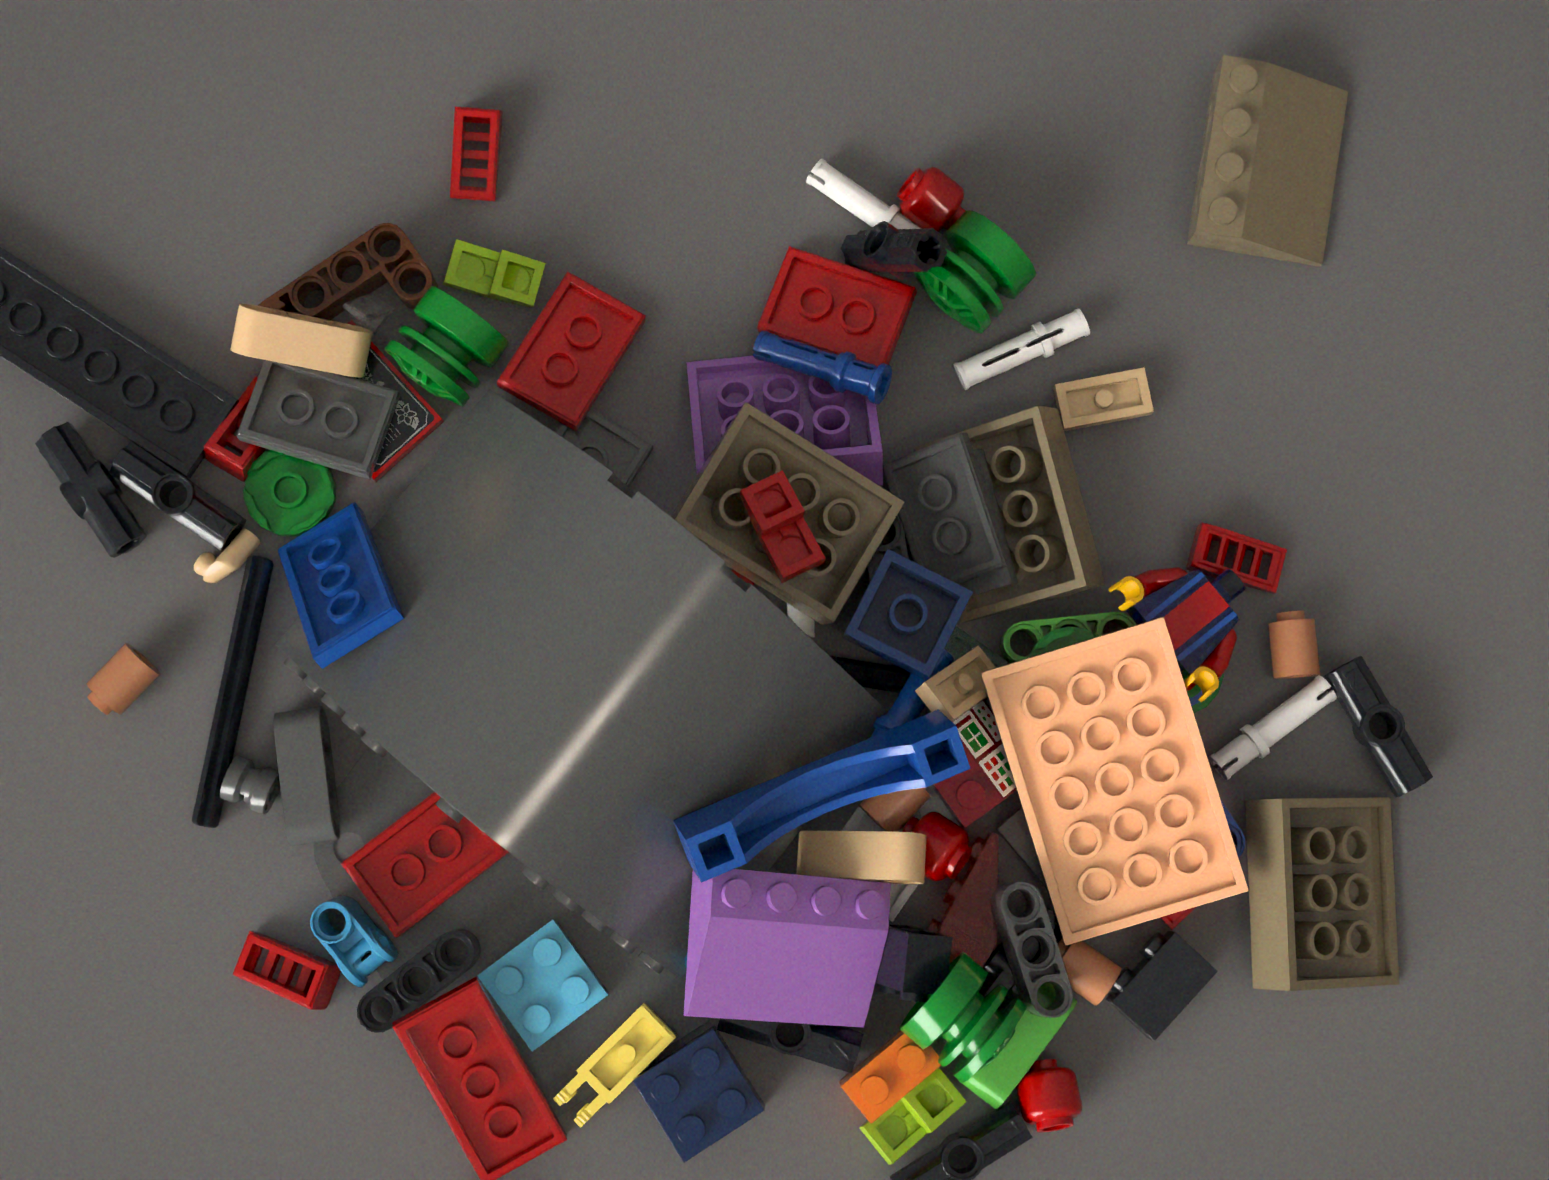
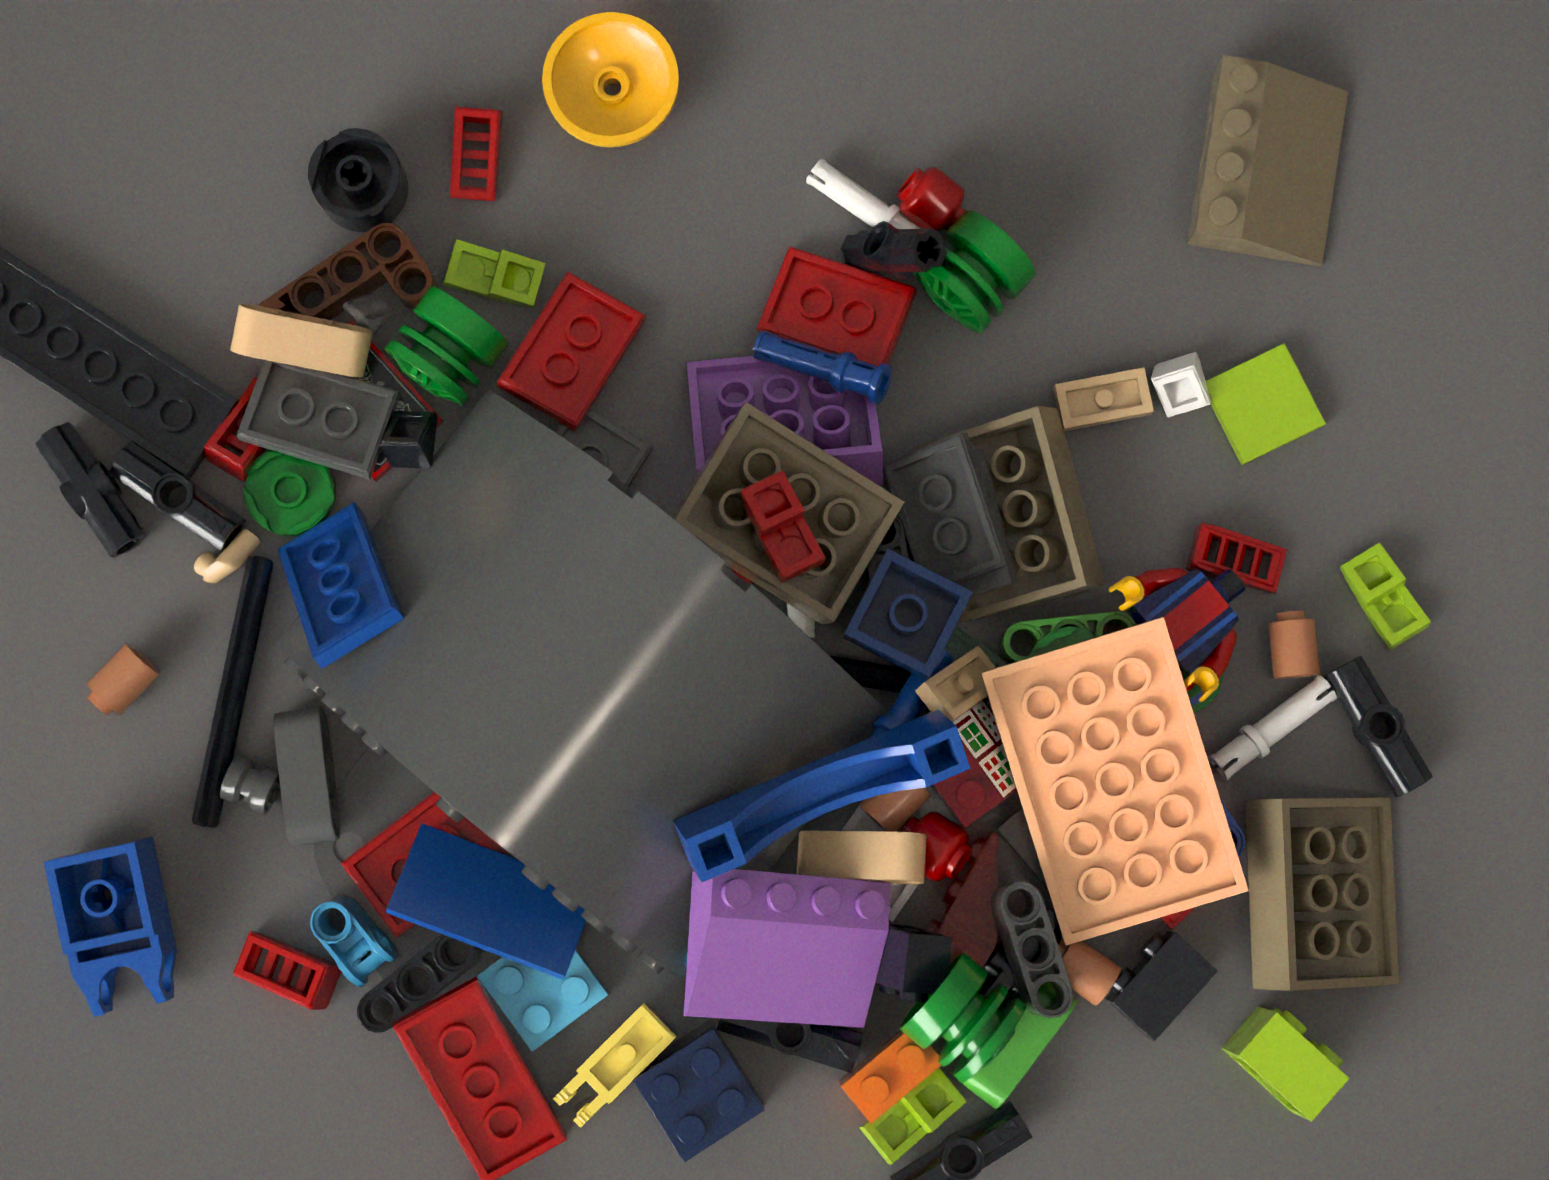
(115, 931): none -> blue brick
(345, 160): none -> black brick
(410, 439): none -> black slope
(485, 902): none -> blue tile
(605, 52): none -> yellow dish
(1049, 1096): red head -> none
(1070, 327): white pin -> none
(1181, 384): none -> white slope
(1263, 404): none -> lime tile
(1285, 1062): none -> lime brick
(1383, 596): none -> lime slope

